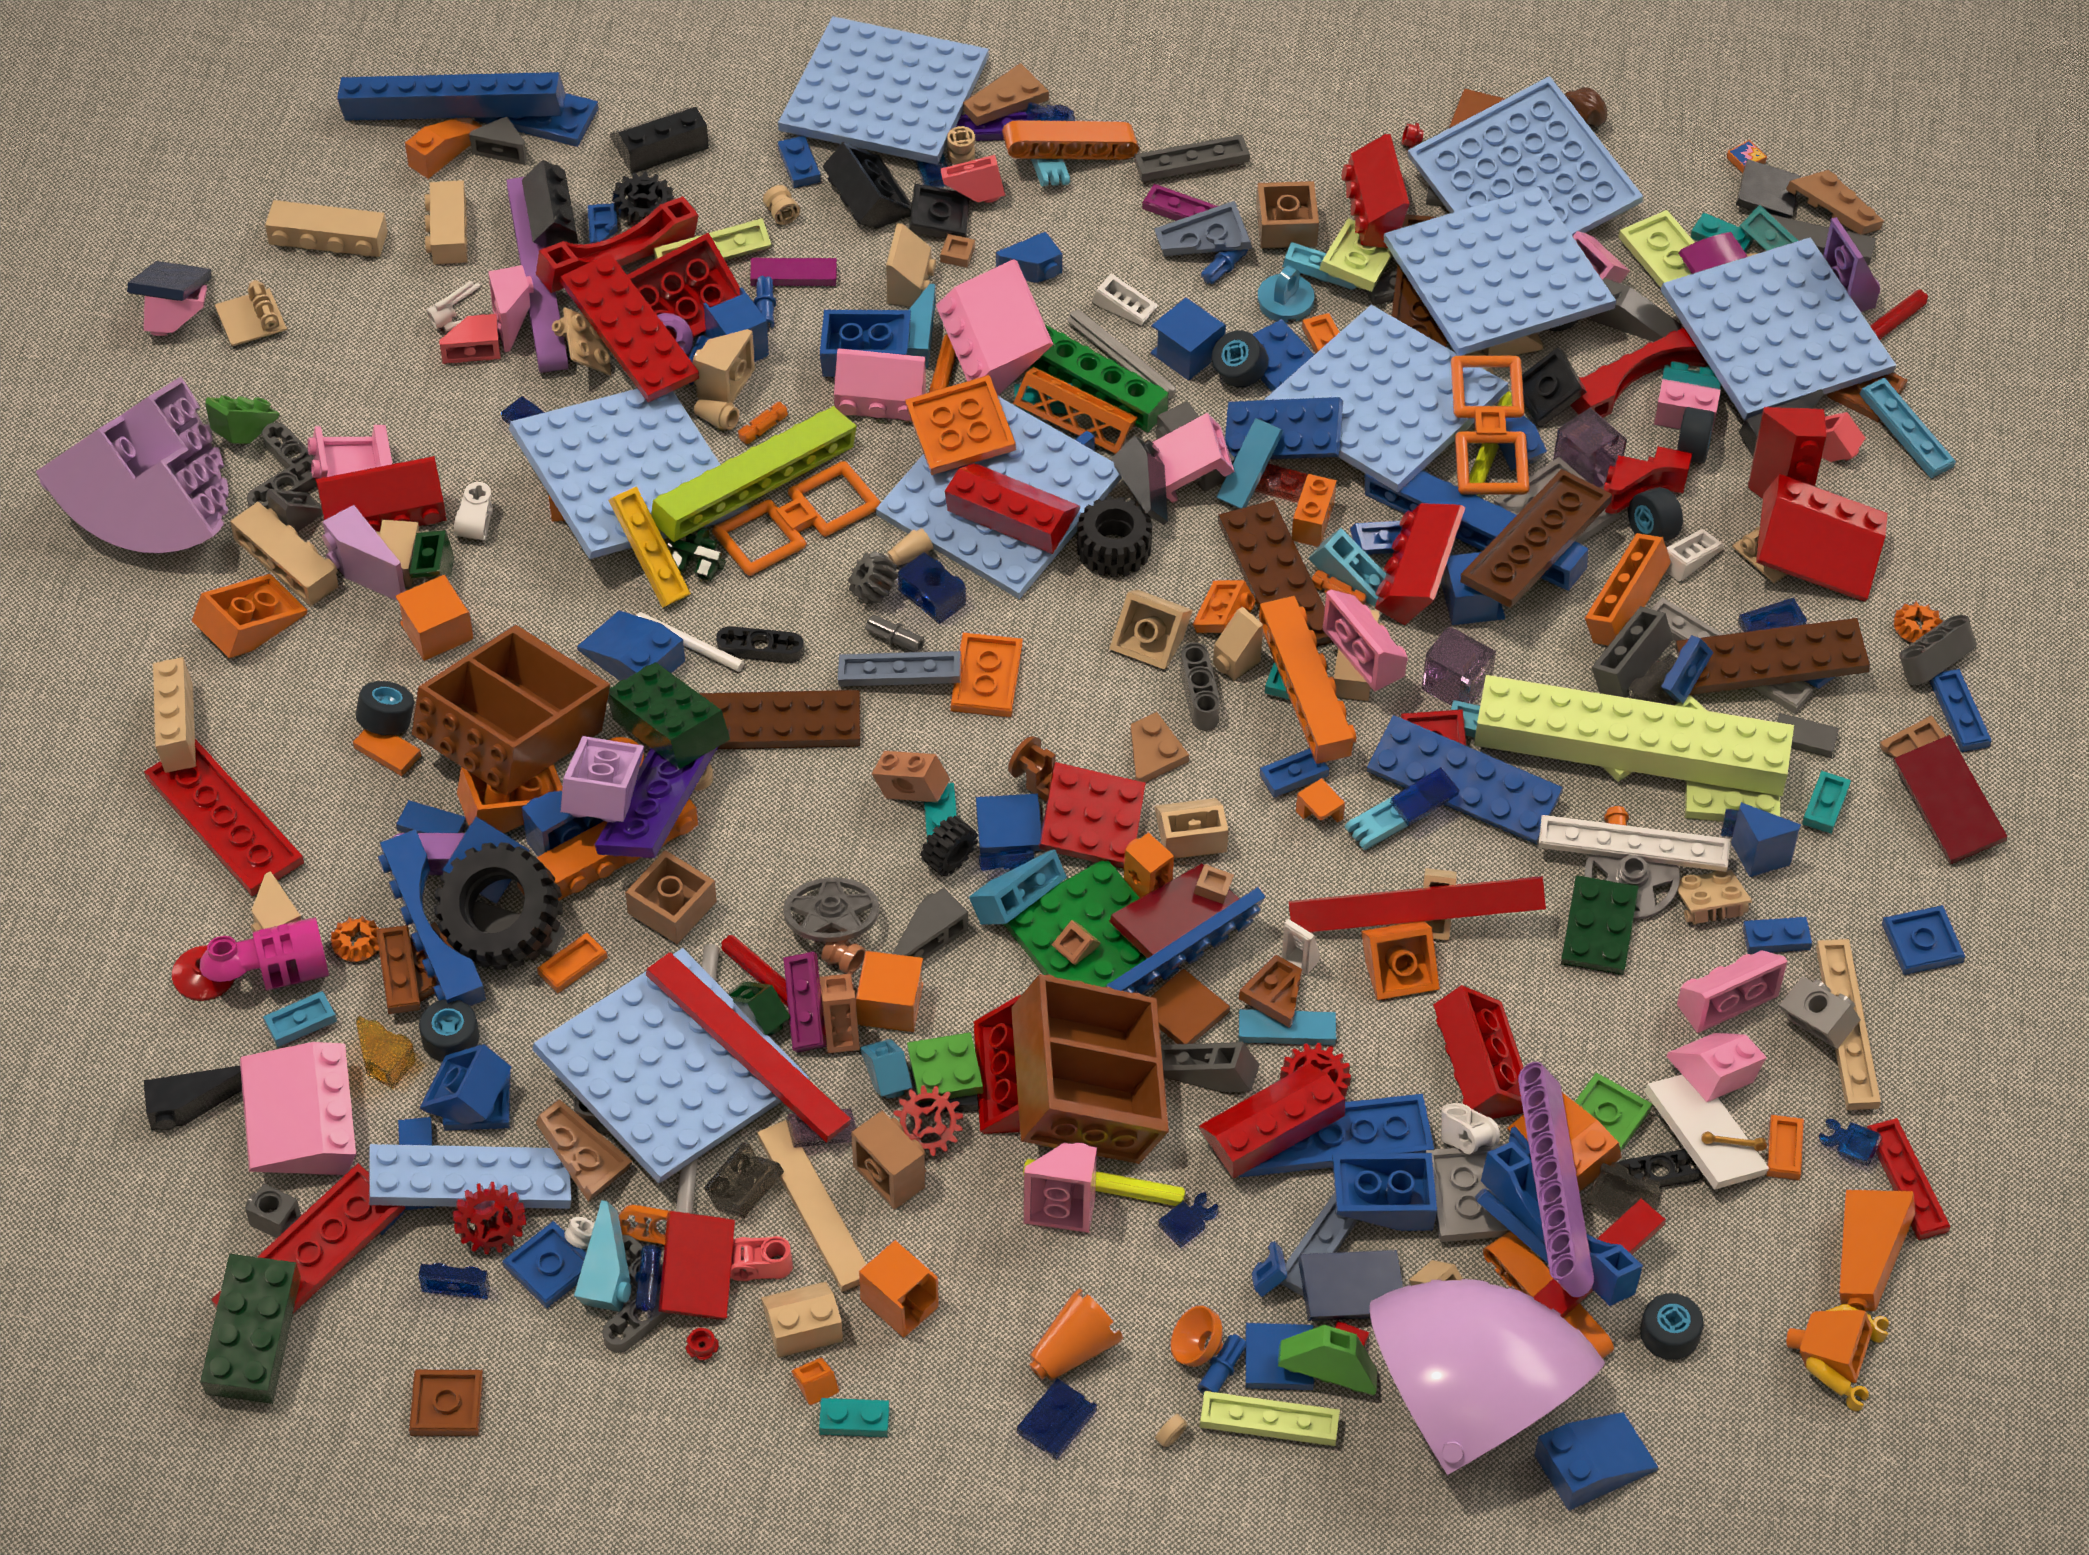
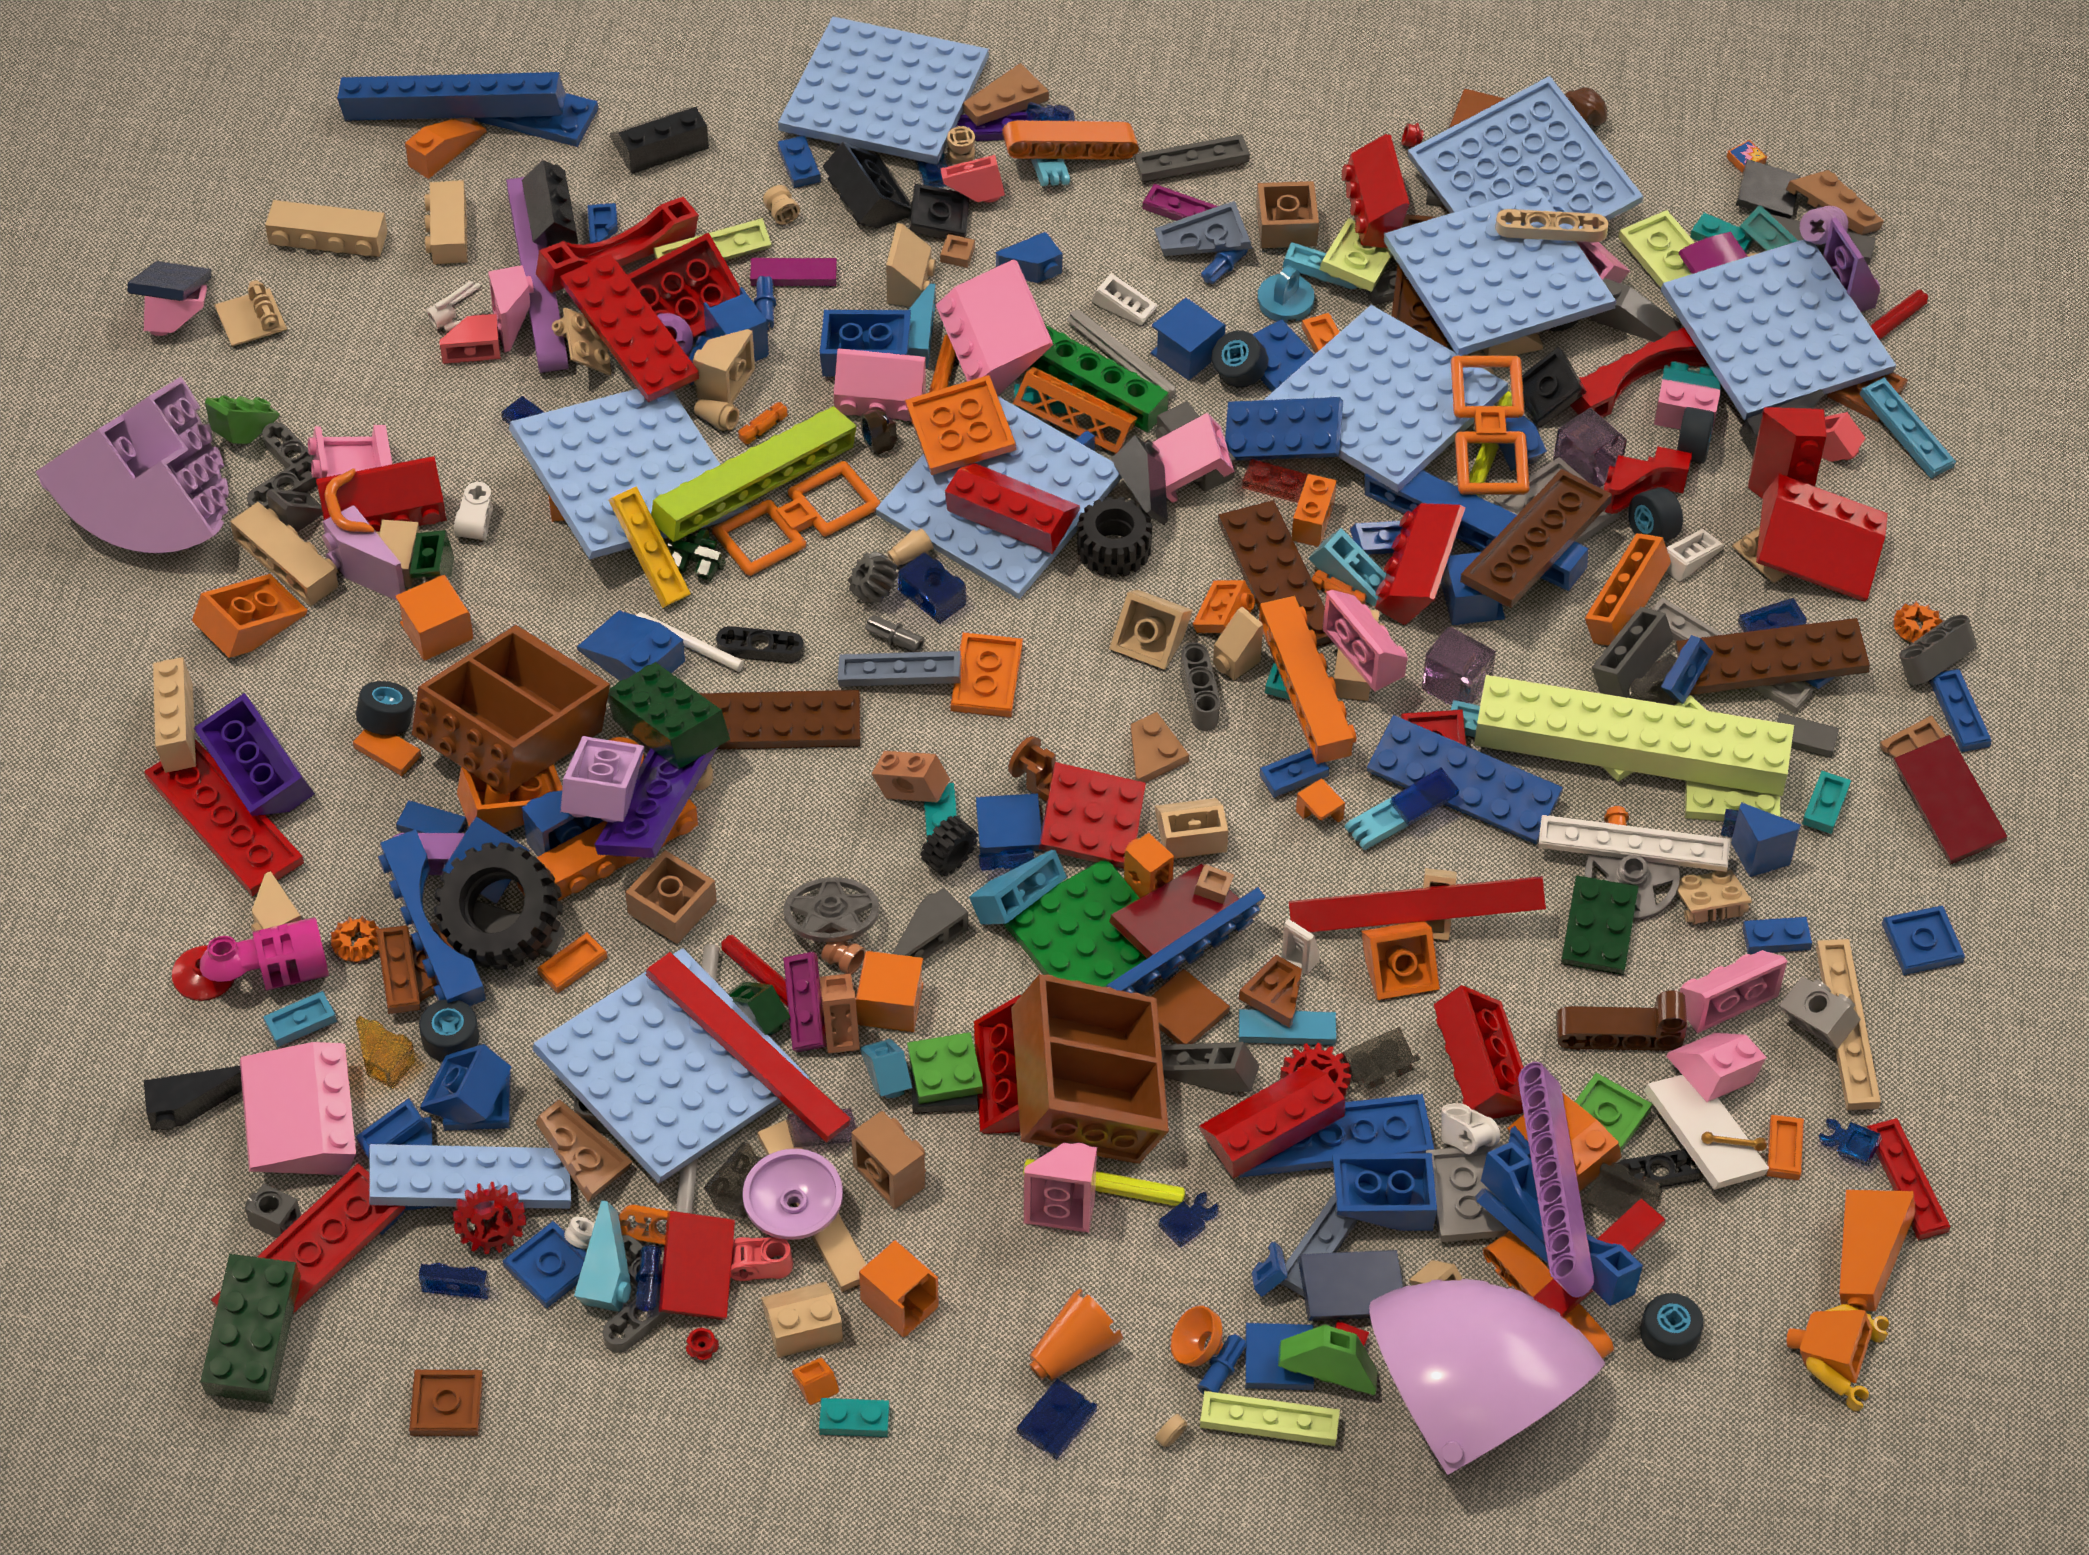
(253, 759): none -> dark purple slope
(334, 508): none -> orange animal
(393, 1127): none -> blue tile
(499, 141): dark grey slope -> none
(642, 196): black gear -> none
(787, 1179): none -> lavender dish
(878, 431): none -> dark brown rock
(940, 1129): red gear -> none
(1075, 942): nougat slope -> none
(1250, 464): dark azure tile -> none
(1378, 1058): none -> clear smoke bracket
(1551, 230): none -> tan beam
(1593, 1458): blue slope -> none
(1625, 1027): none -> reddish brown beam
(1816, 223): none -> lavender piece

